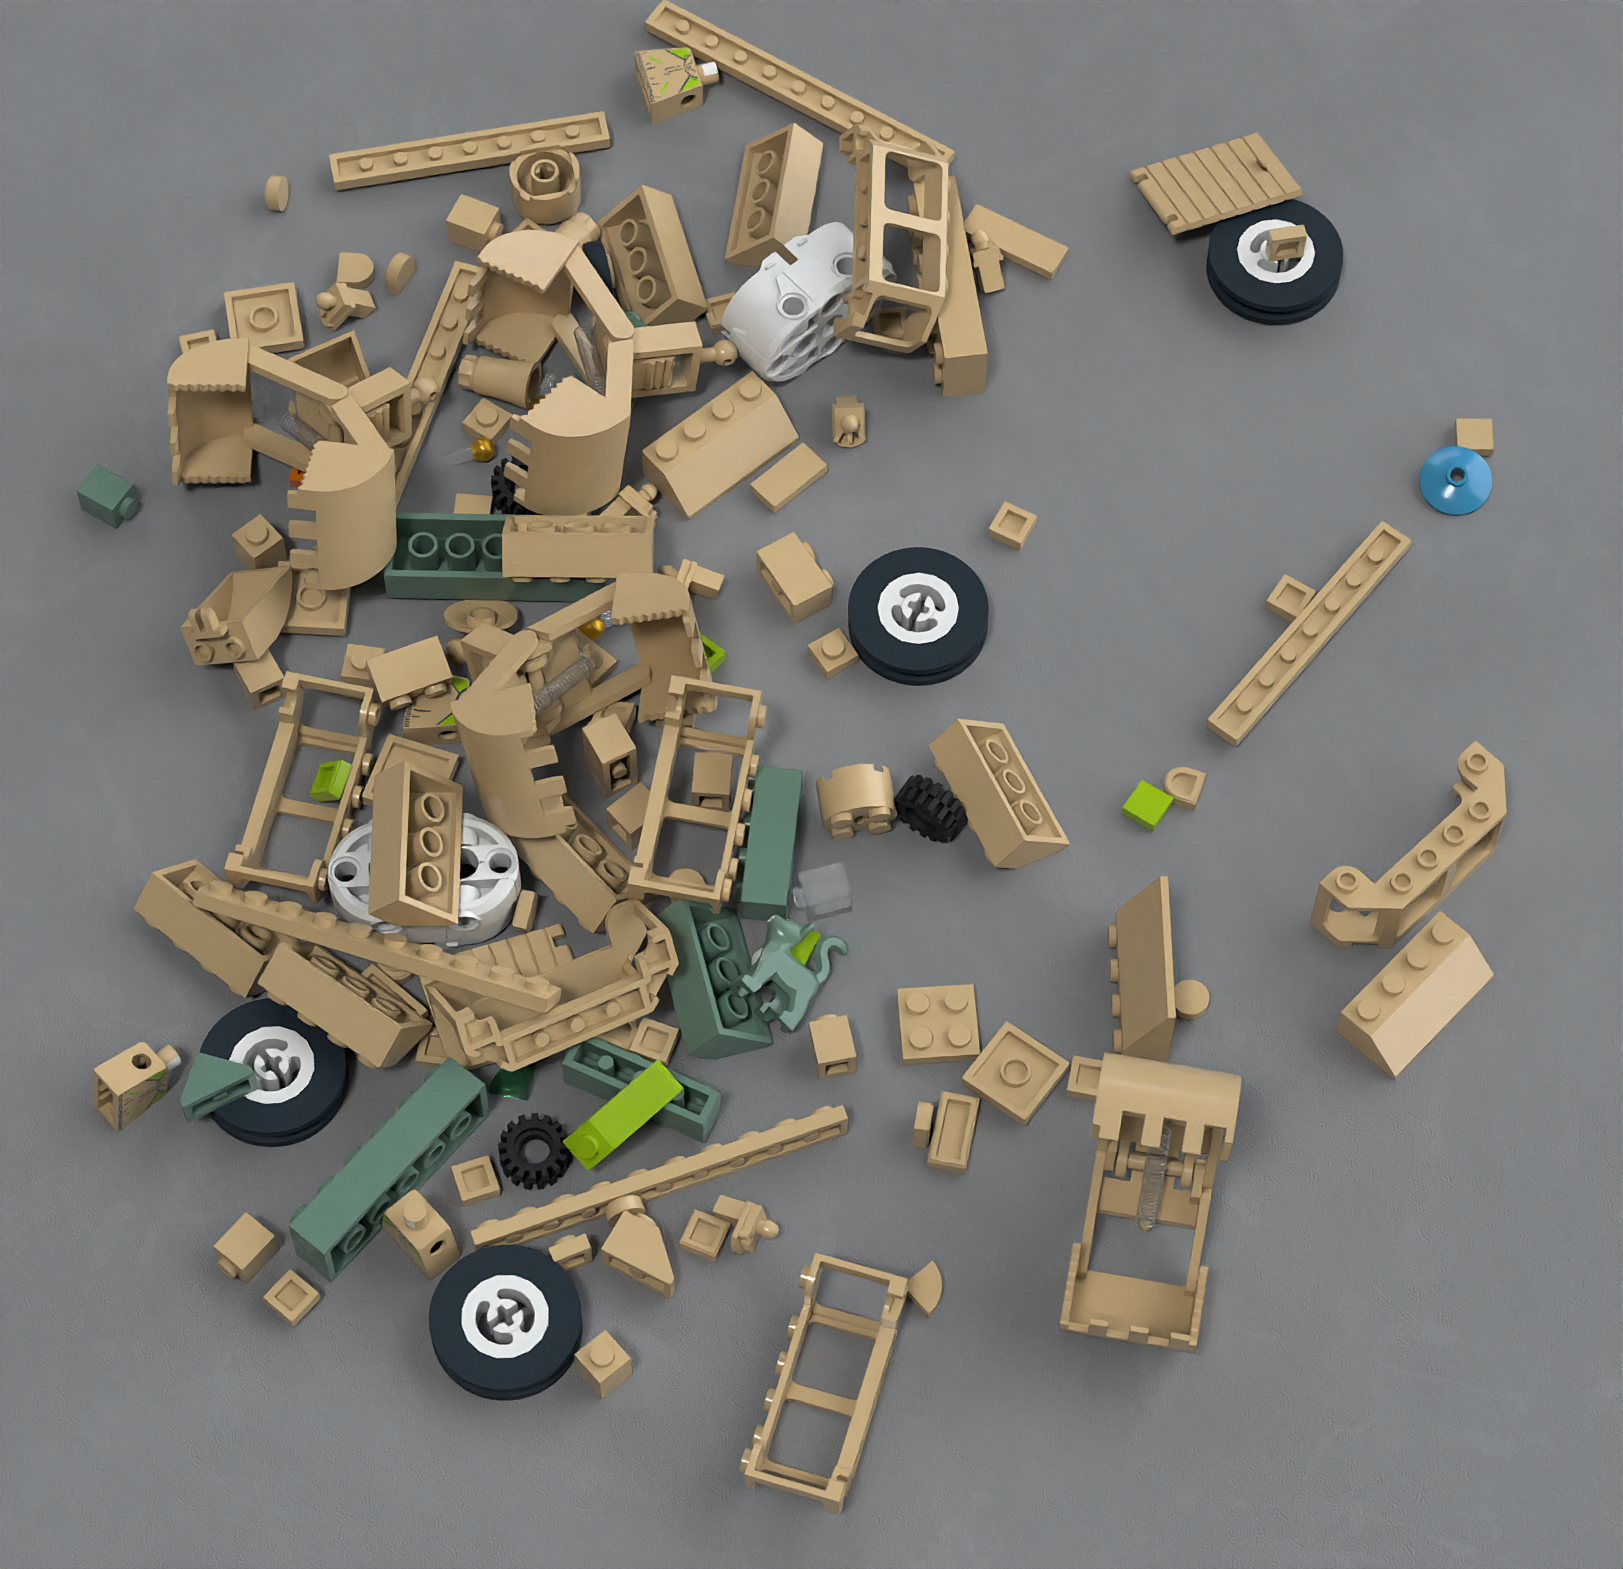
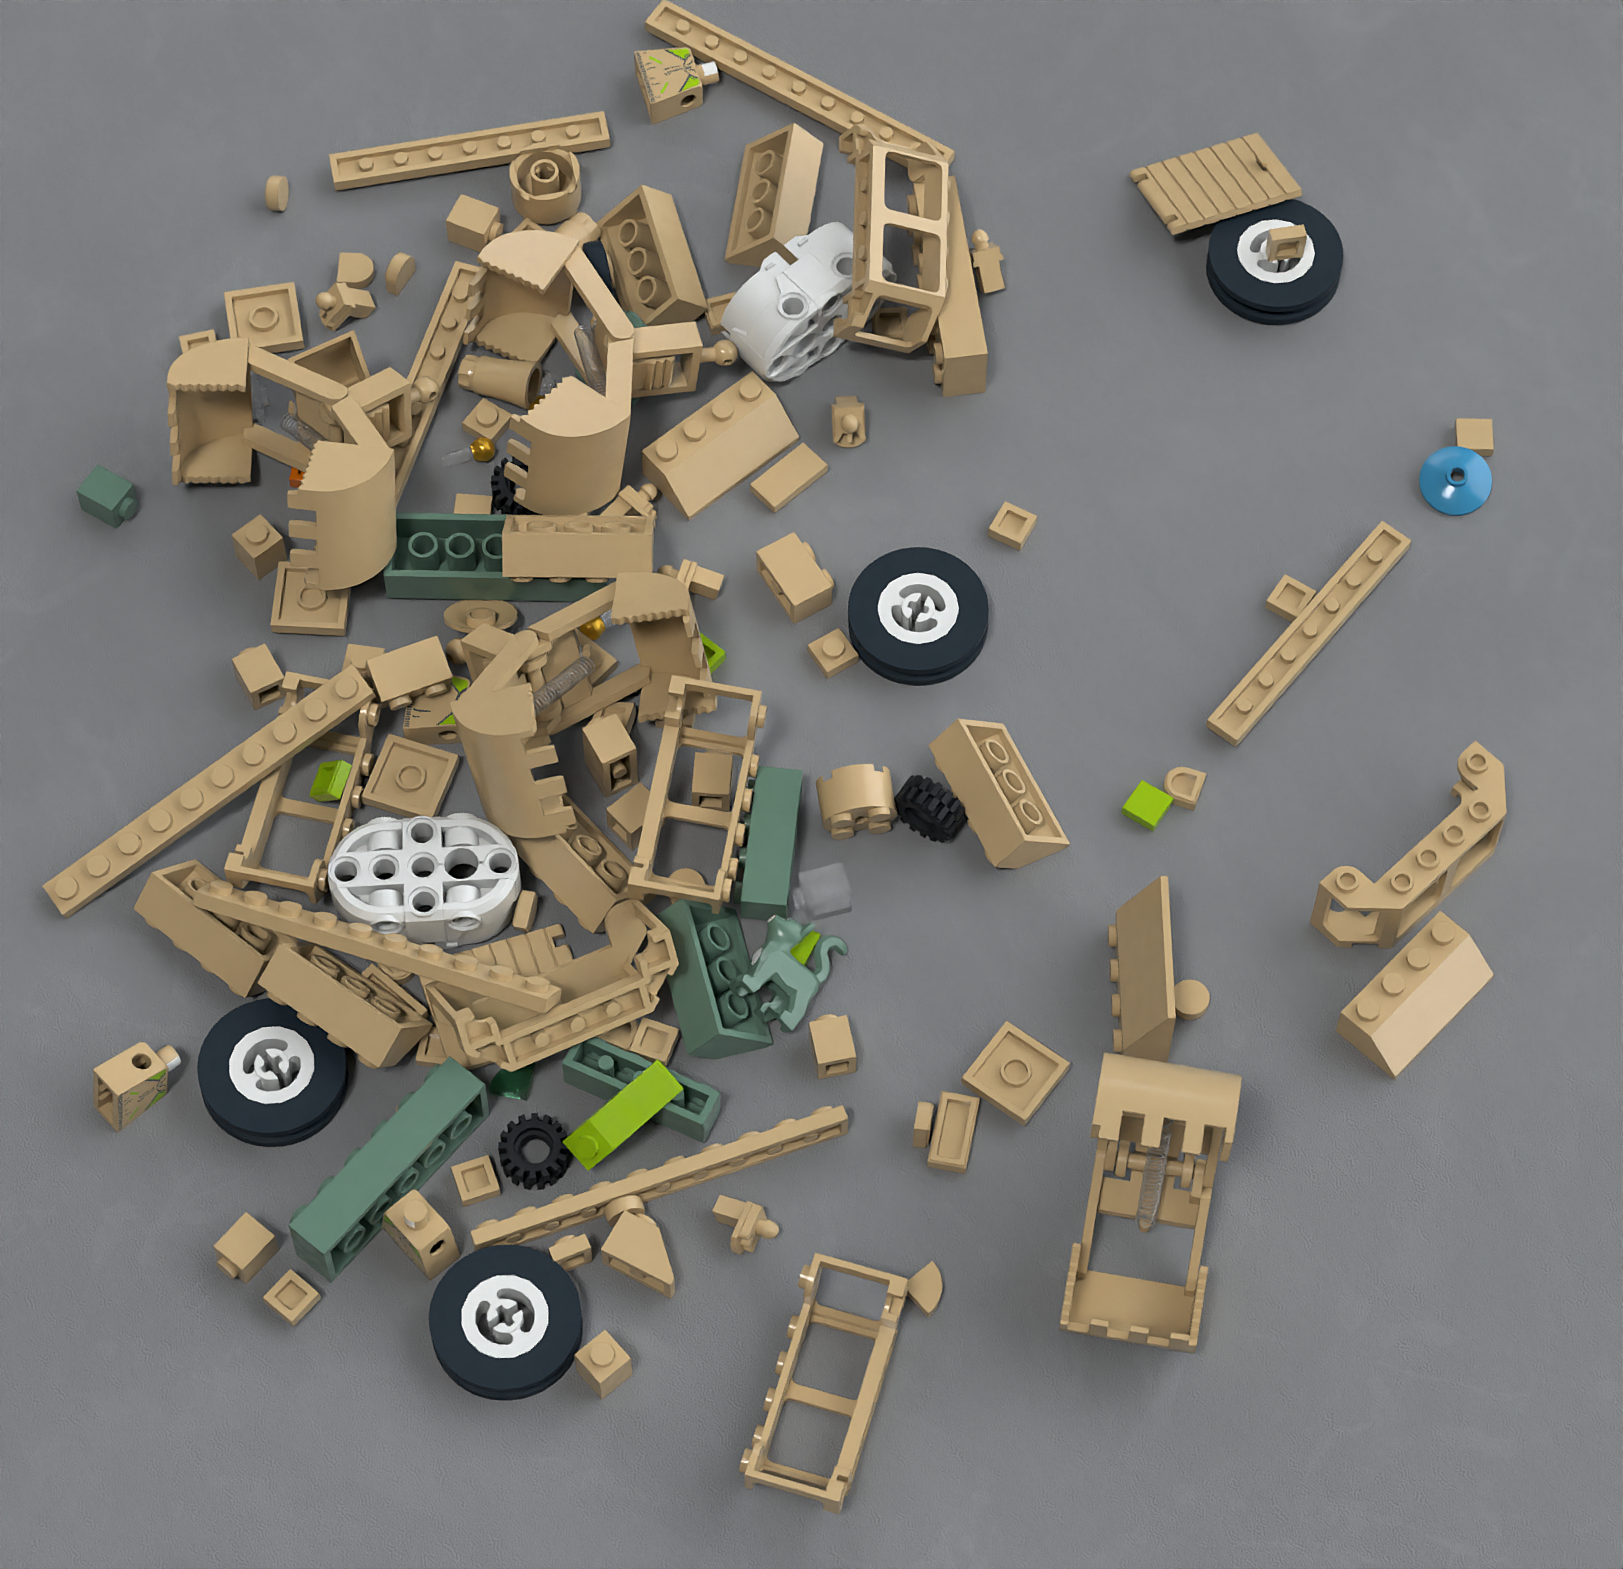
(209, 791): none -> tan plate
(215, 1084): sand green slope -> none
(239, 616): tan piece -> none
(415, 847): tan slope -> none
(705, 1235): tan tile -> none
(938, 1024): tan plate -> none
(1018, 242): tan tile -> none
(1084, 1078): tan tile -> none

